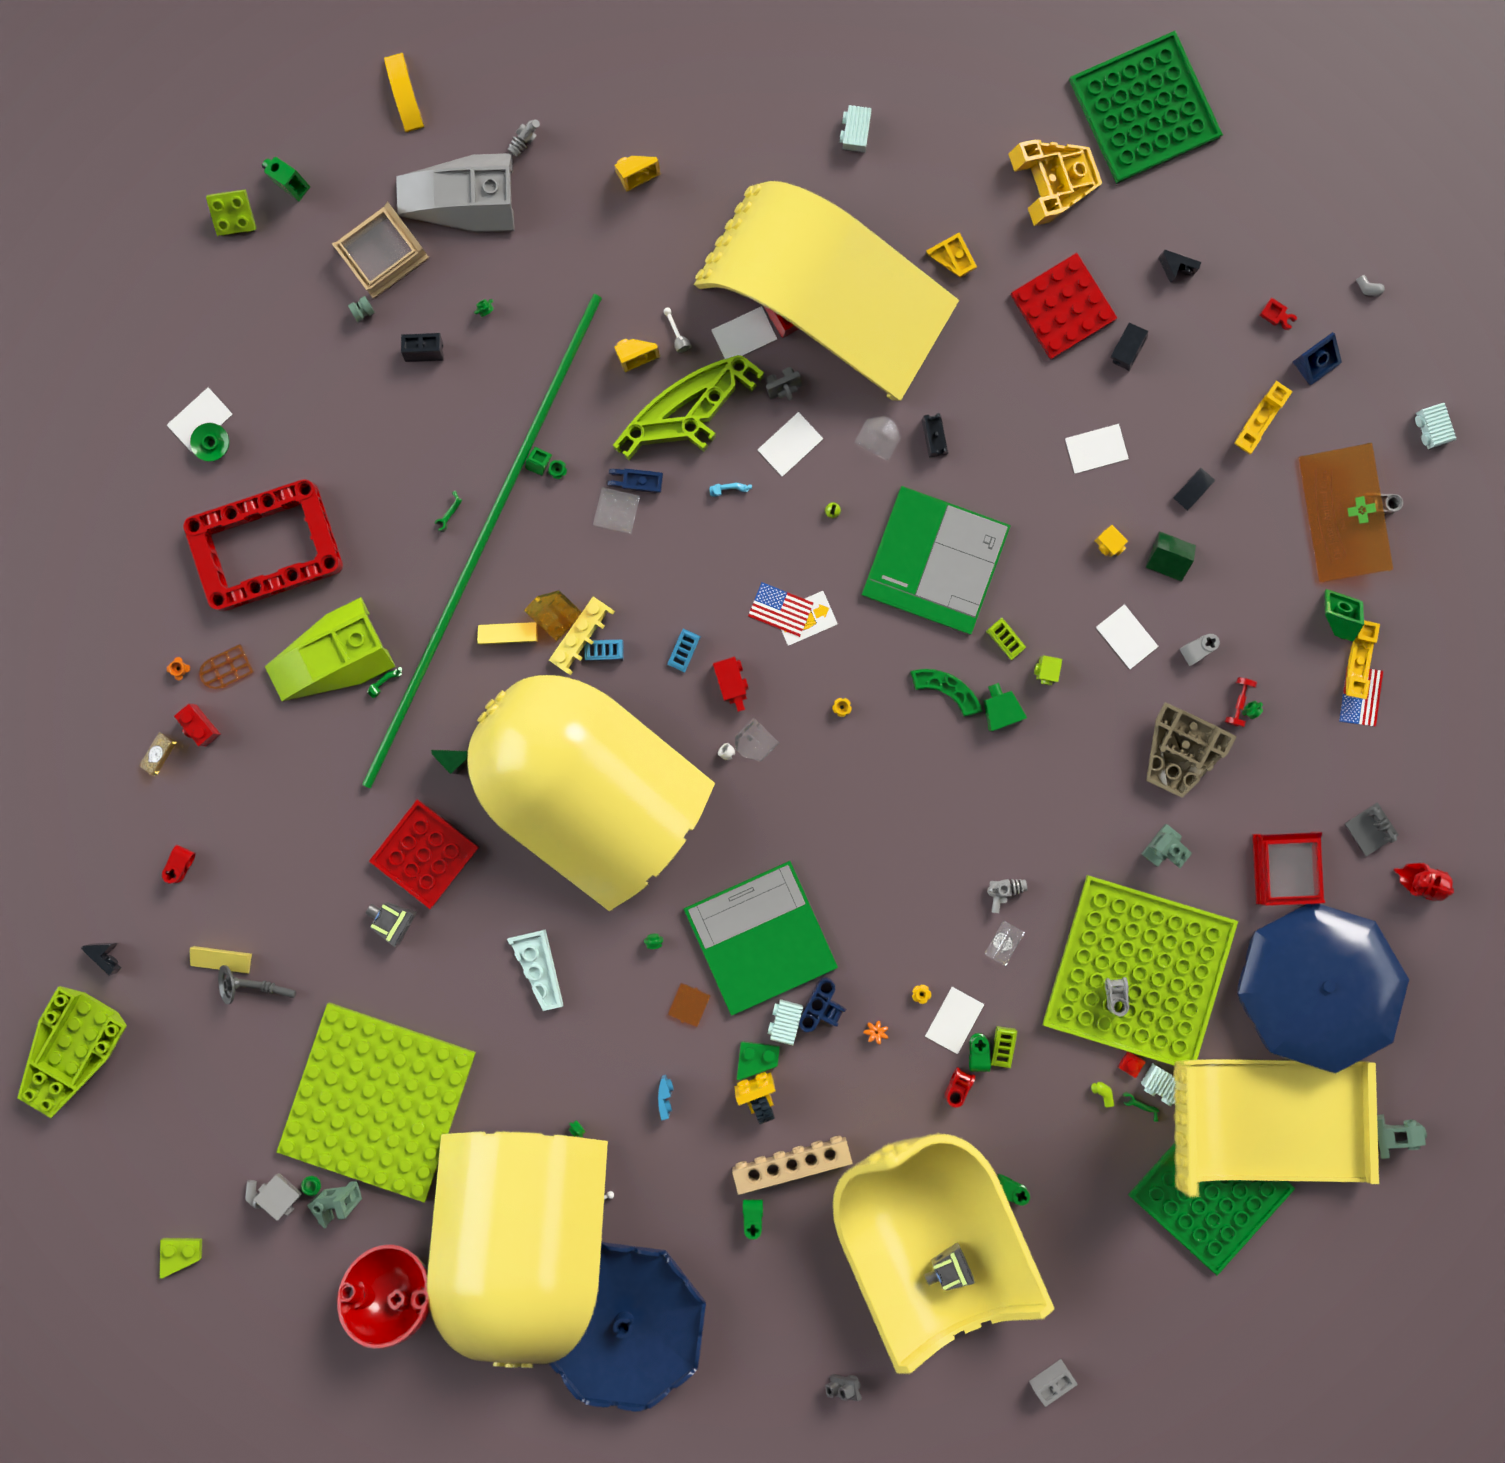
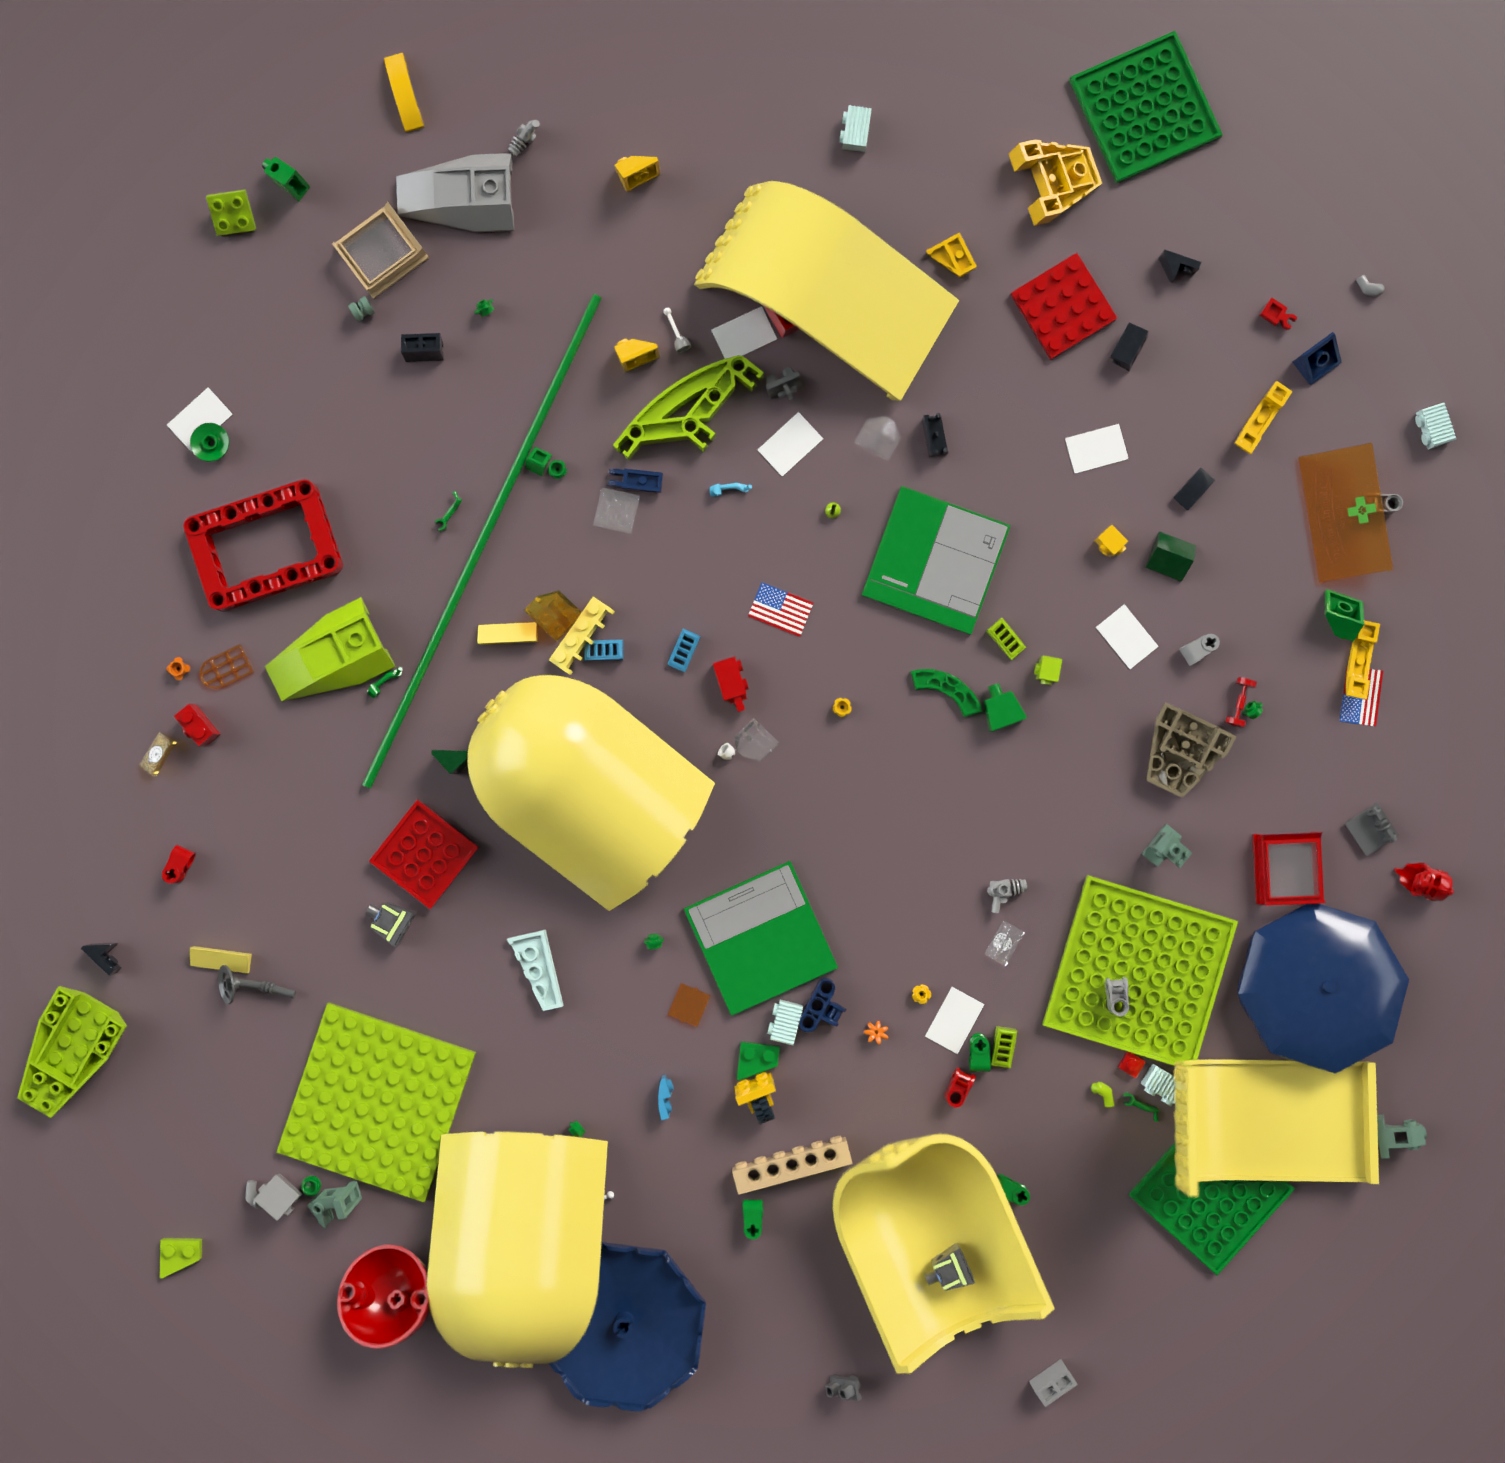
(819, 619): white sticker -> none

